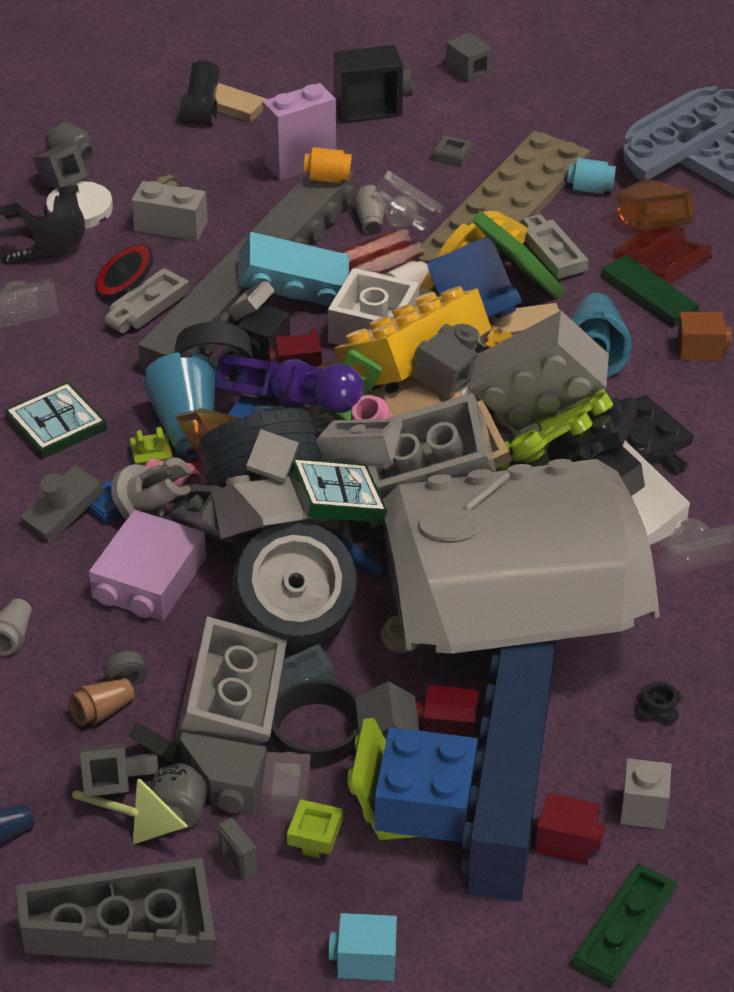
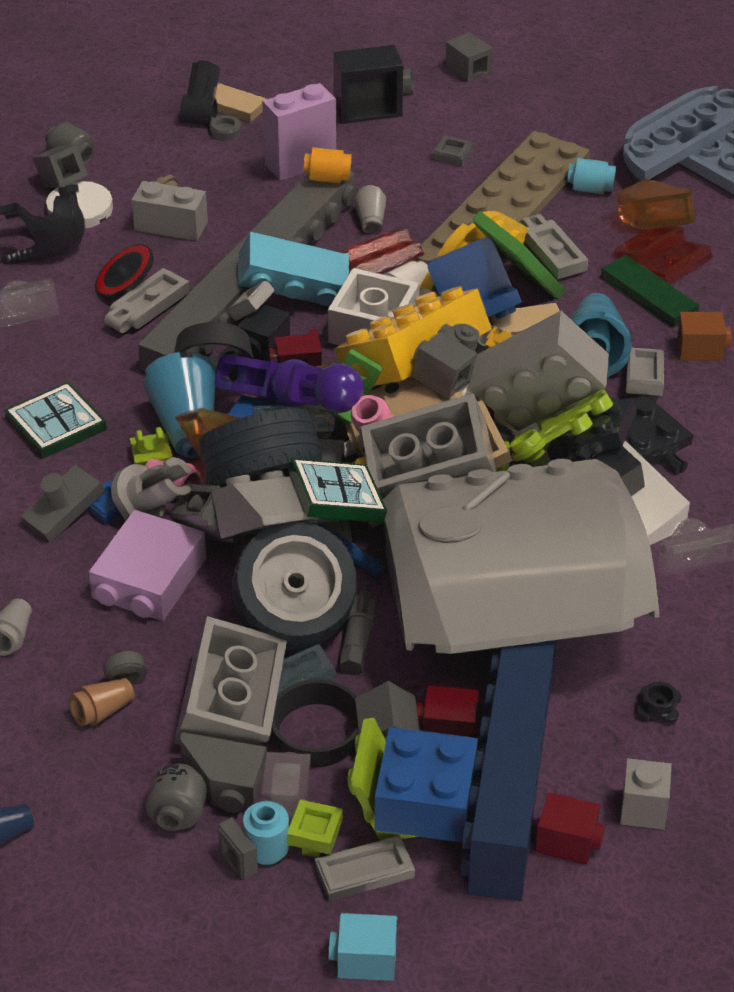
(107, 768): dark grey brick -> none
(122, 915): dark grey wedge -> none
(150, 813): yellowish green piece -> none
(156, 743): pearl dark grey tile -> none
(225, 128): none -> dark grey tile
(267, 827): none -> medium azure brick
(272, 456): light grey tile -> none
(357, 633): none -> dark grey piece
(360, 441): light grey slope -> none
(364, 868): none -> light grey tile
(393, 638): dark tan plate -> none
(405, 203): clear tile -> none
(624, 925): dark green tile -> none
(645, 372): none -> light grey tile

